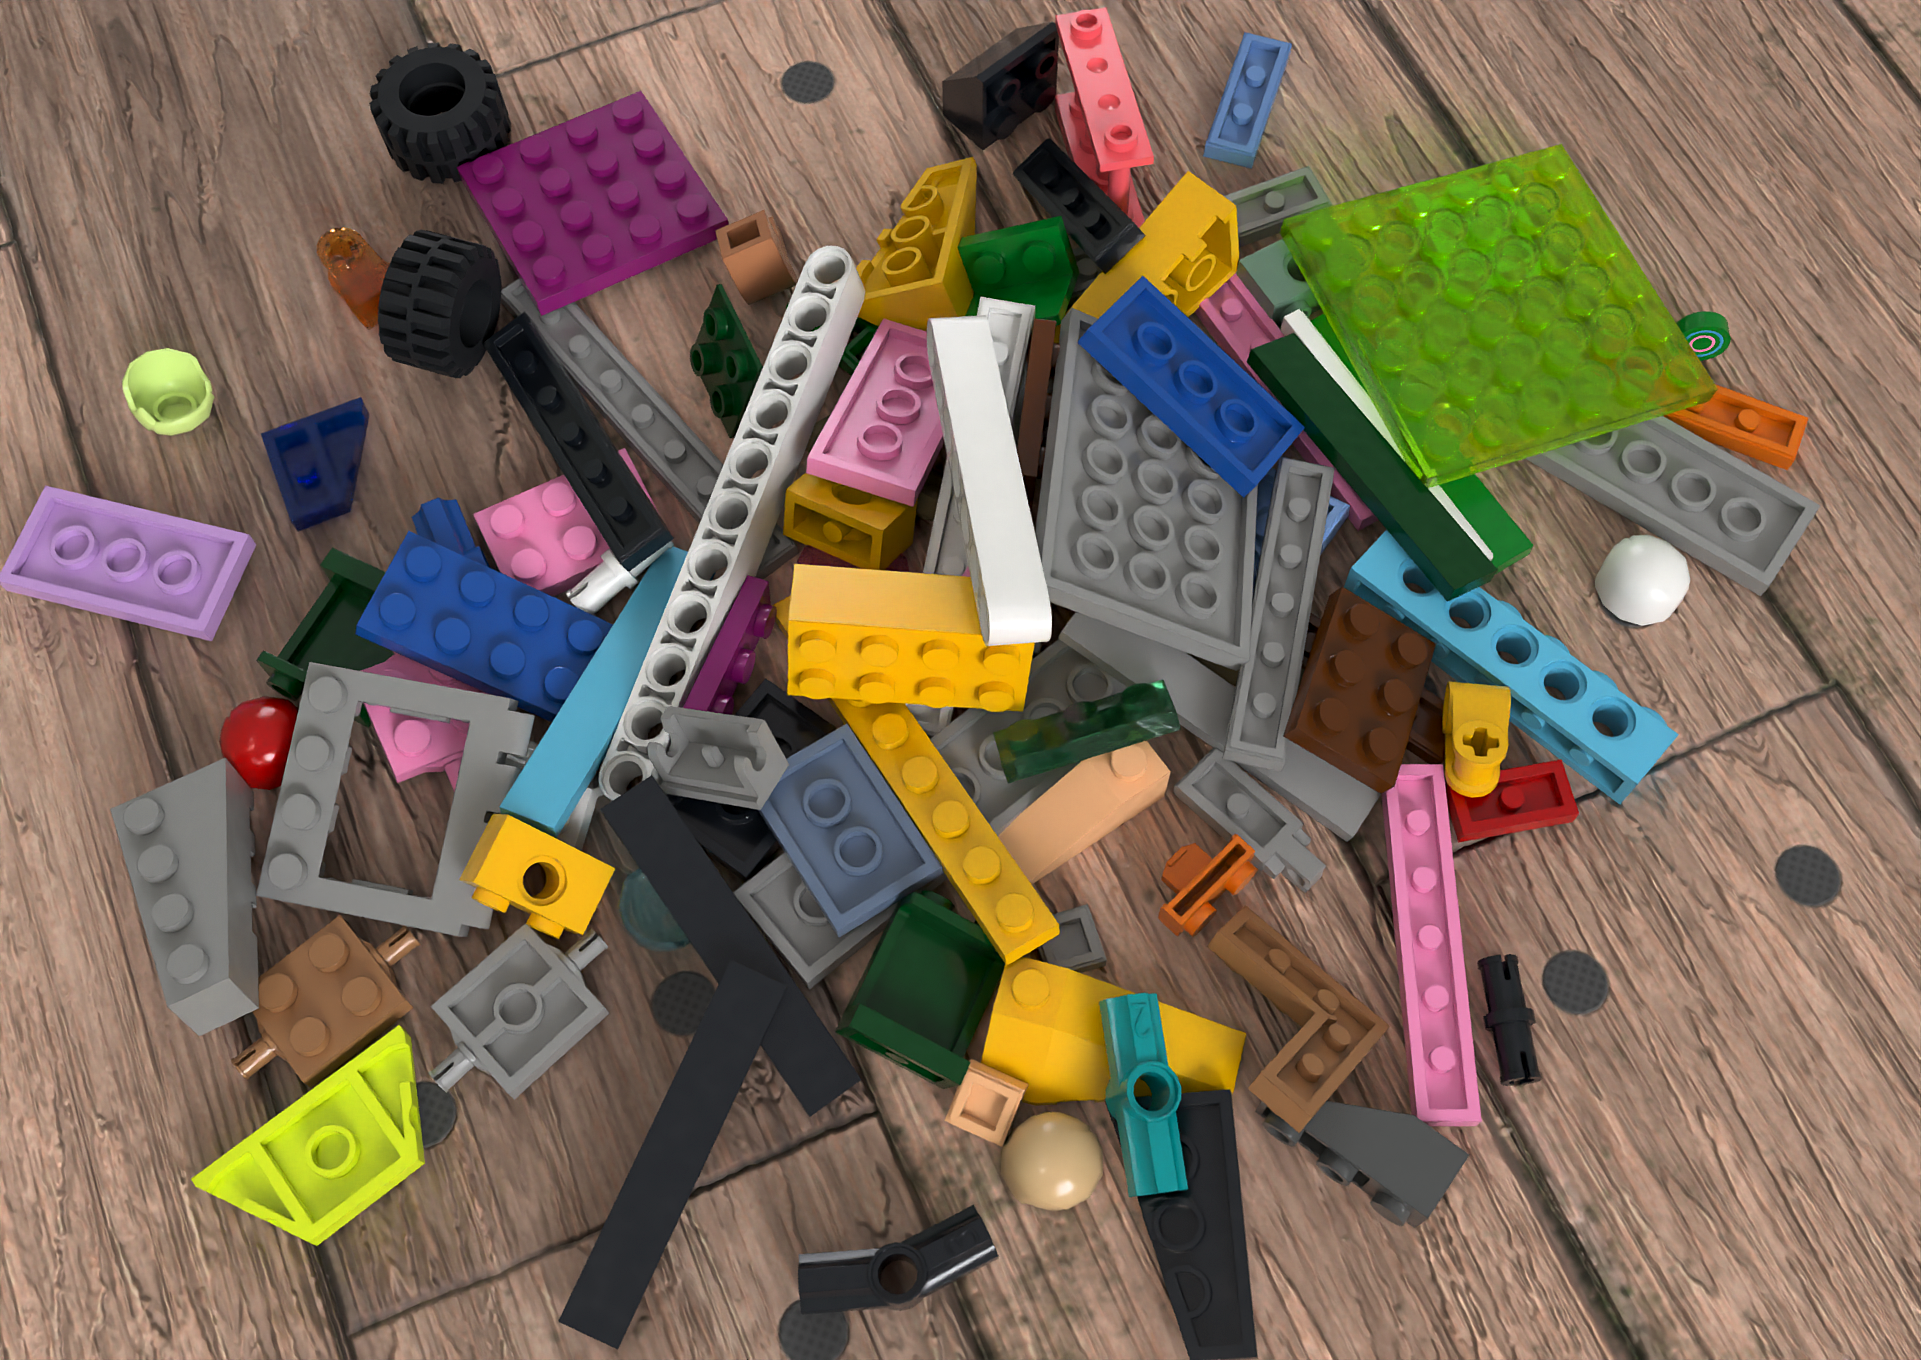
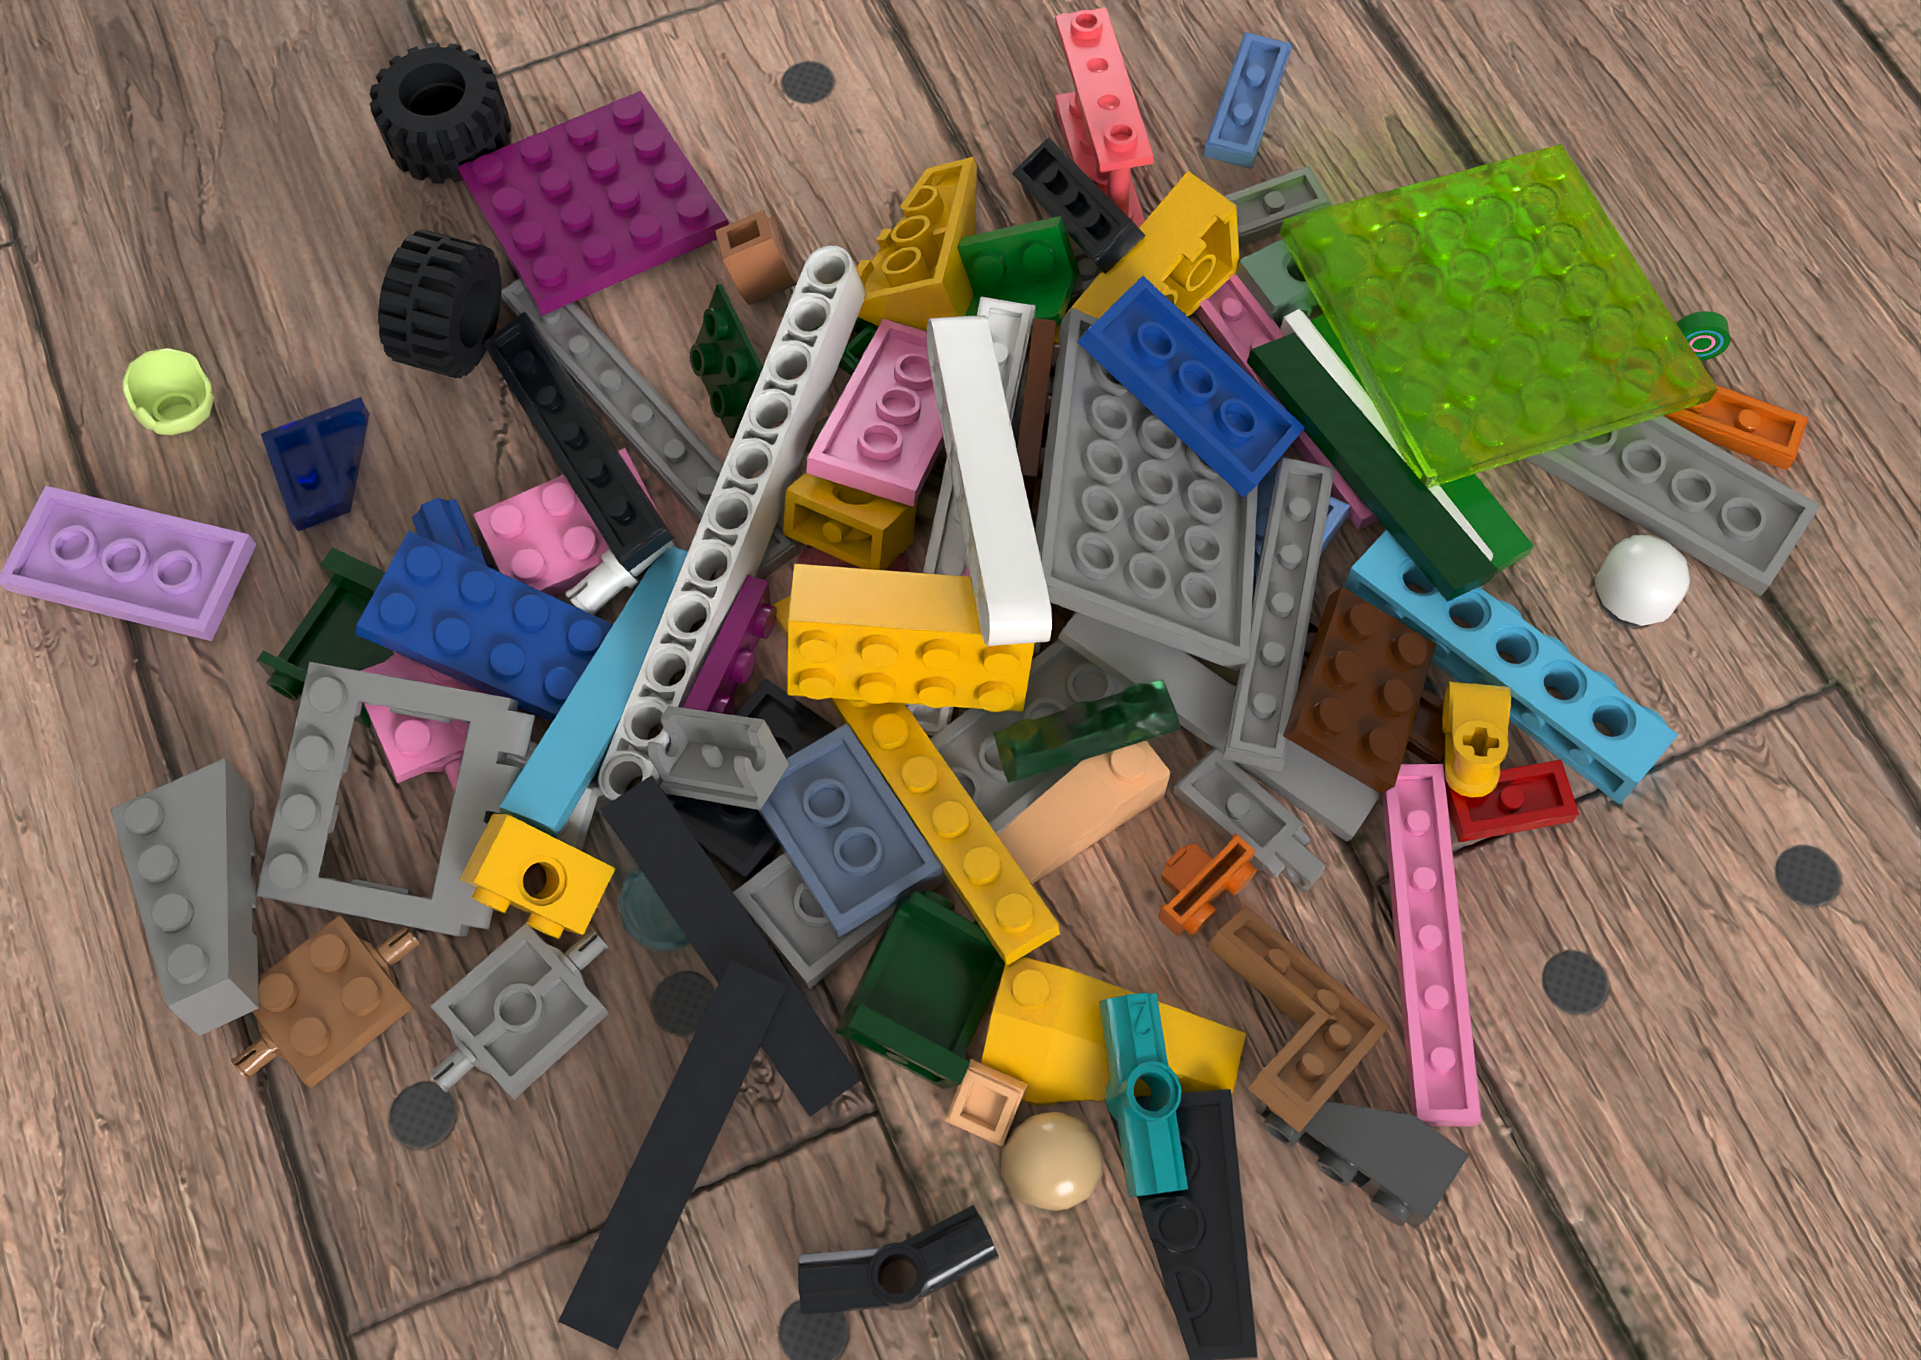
(259, 739): red hair -> none
(330, 1147): neon yellow wing -> none
(353, 272): clear orange piece -> none
(1004, 85): black slope -> none
(1077, 944): light grey tile -> none
(1509, 1020): black pin -> none

